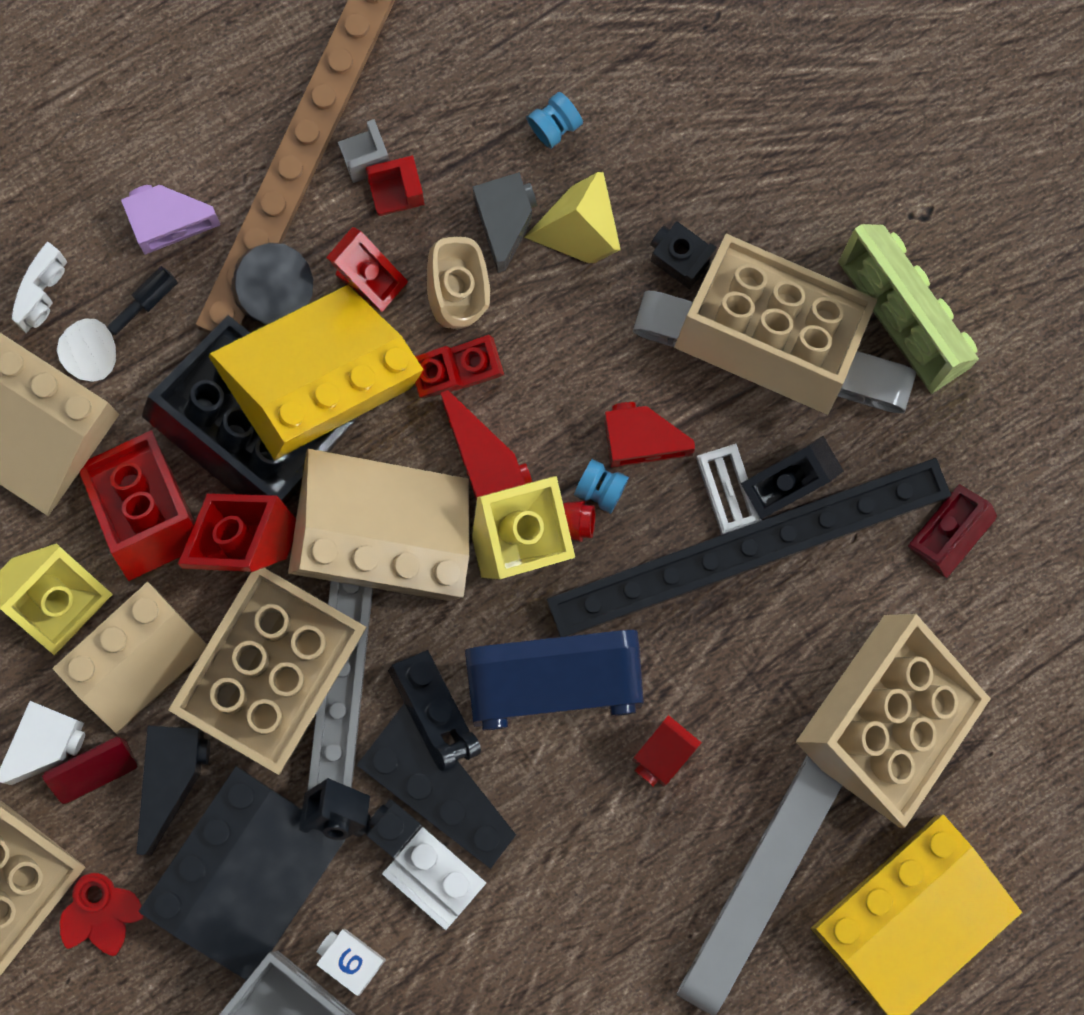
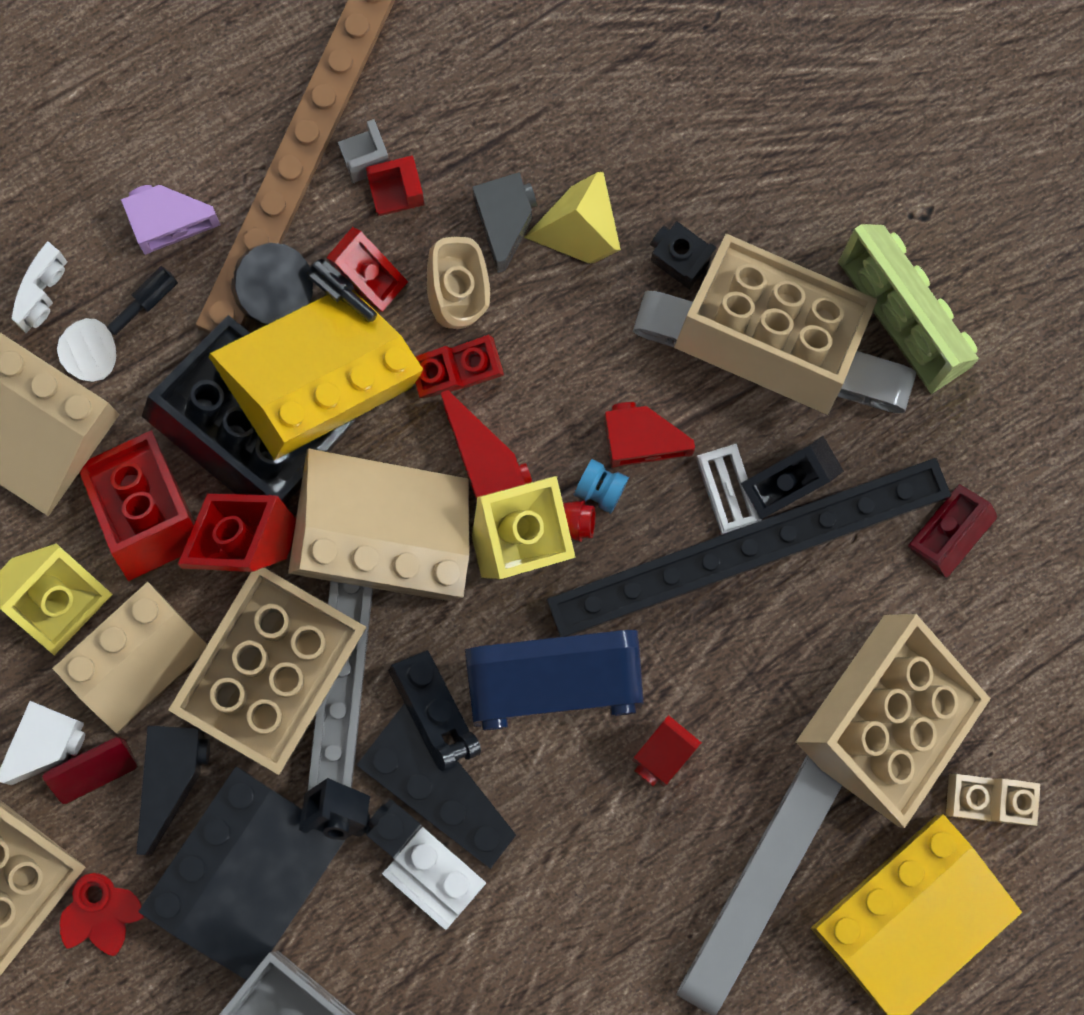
(338, 288): none -> black axle
(349, 960): white brick -> none
(554, 120): dark azure wheel -> none
(993, 799): none -> tan slope

